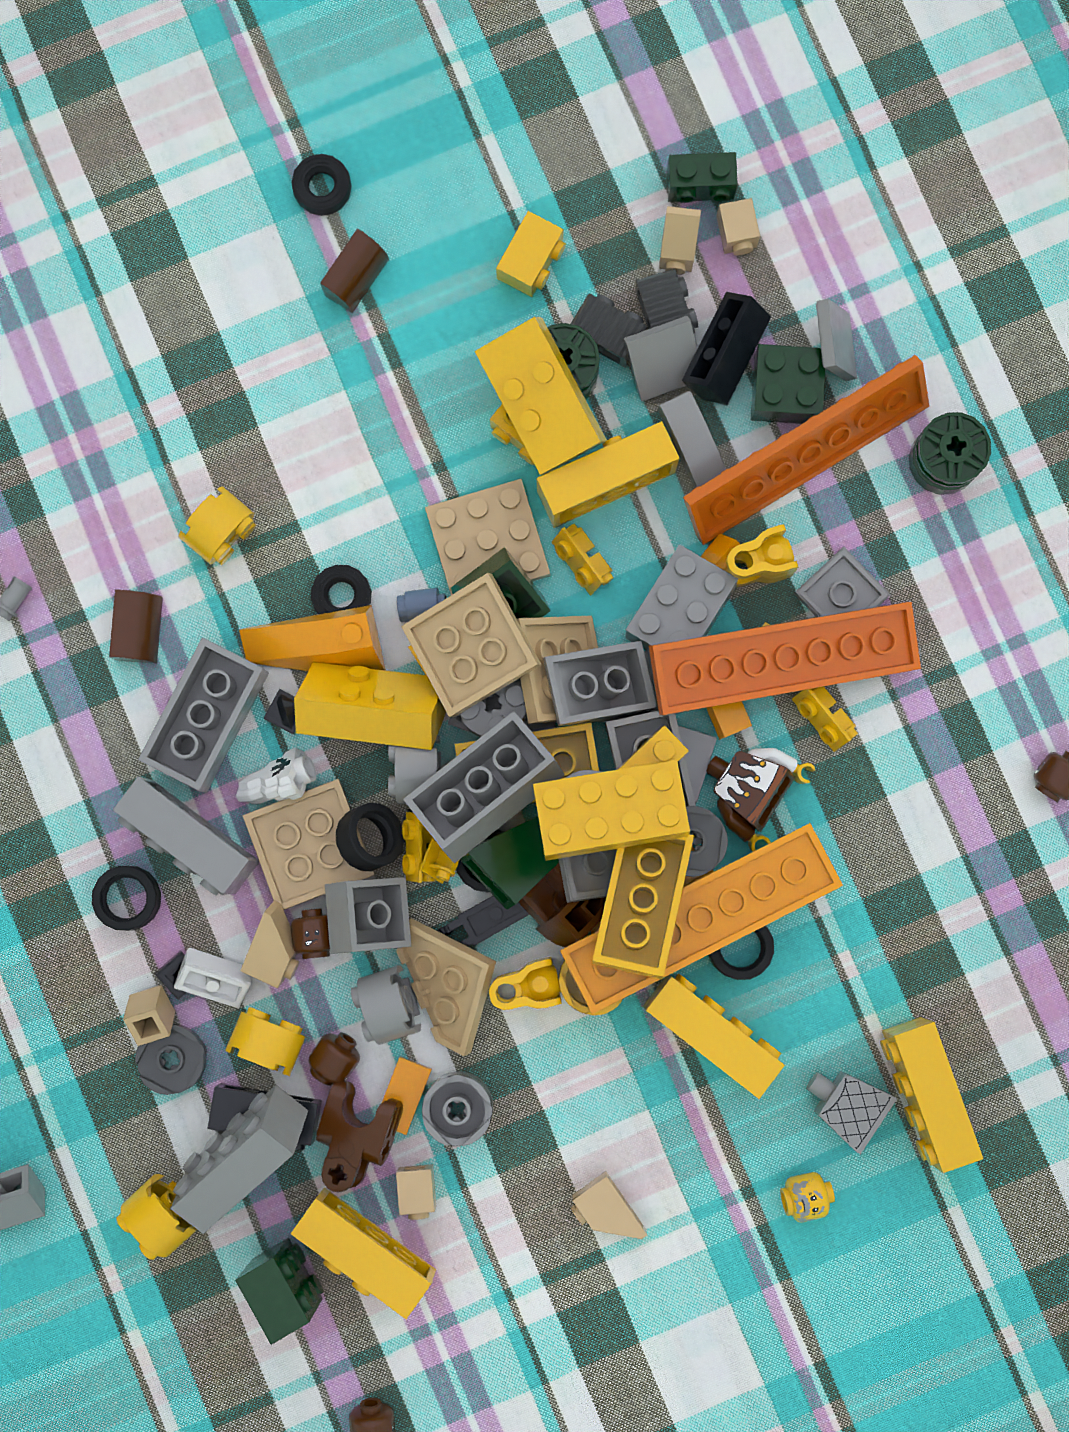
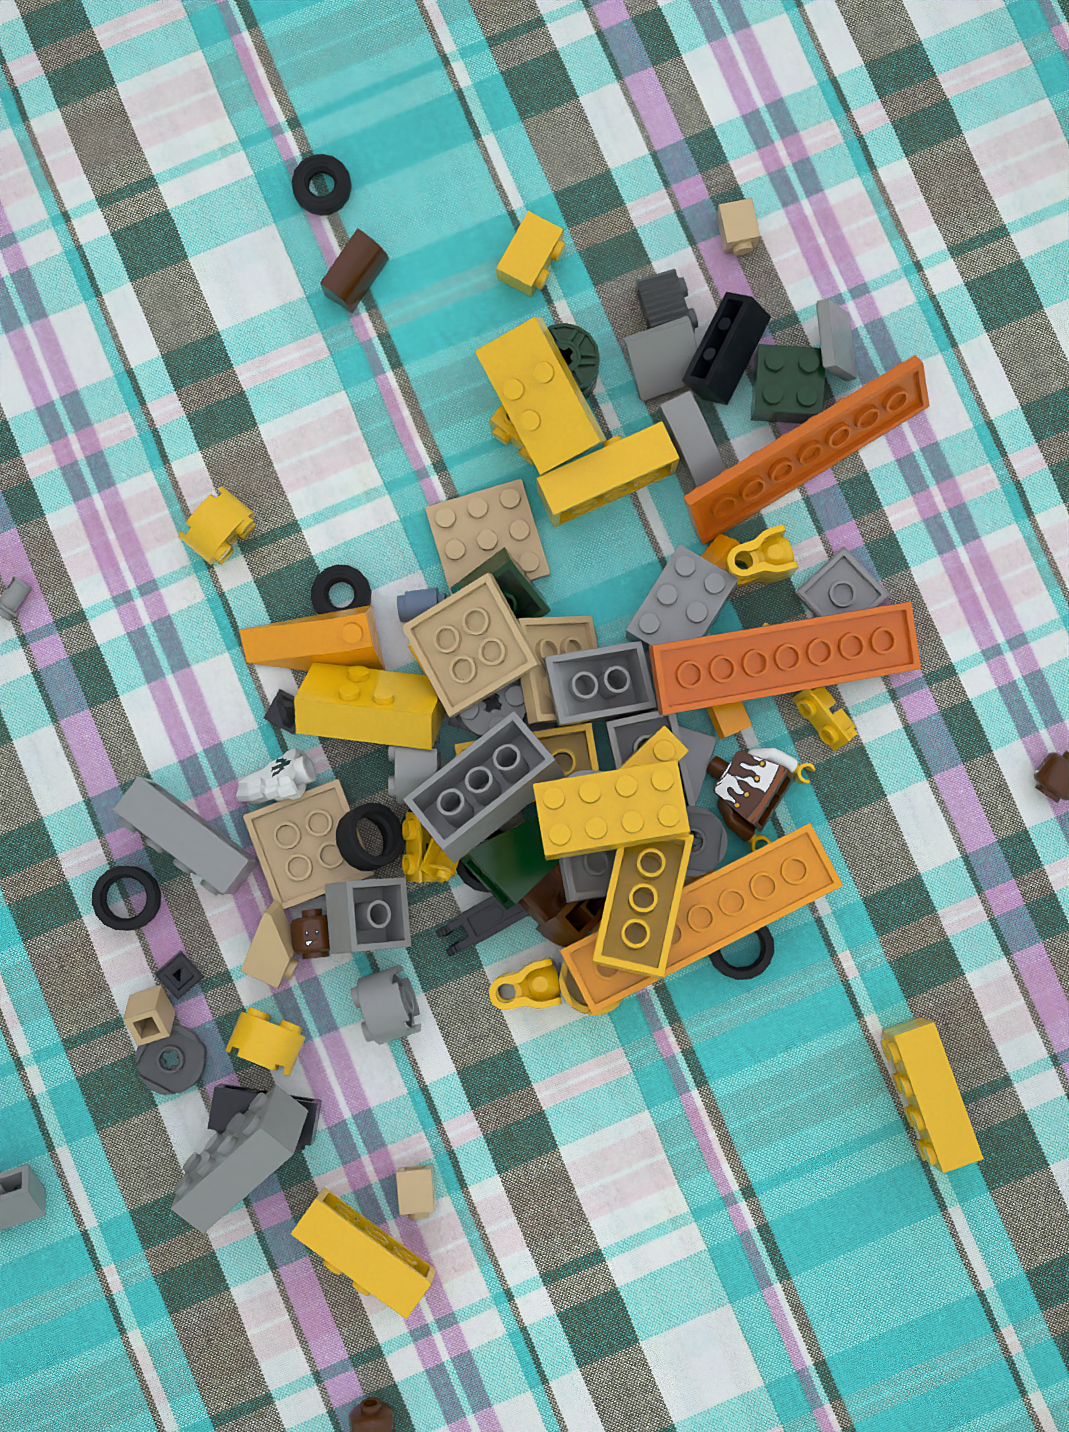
(135, 626): reddish brown brick -> none
(152, 1221): yellow brick -> none
(203, 715): light grey brick -> none
(212, 978): white slope -> none
(280, 1290): dark green brick -> none
(334, 1058): reddish brown head -> none
(352, 1141): reddish brown piece -> none
(407, 1086): light orange tile -> none
(448, 983): tan plate -> none
(457, 1129): light grey brick -> none
(571, 546): yellow hinge -> none
(606, 1209): tan slope -> none
(608, 326): dark grey brick -> none
(679, 239): tan slope -> none
(702, 177): dark green brick -> none
(716, 1038): yellow brick -> none
(807, 1197): yellow head -> none
(850, 1107): light grey torso -> none
(940, 469): dark green wheel -> none

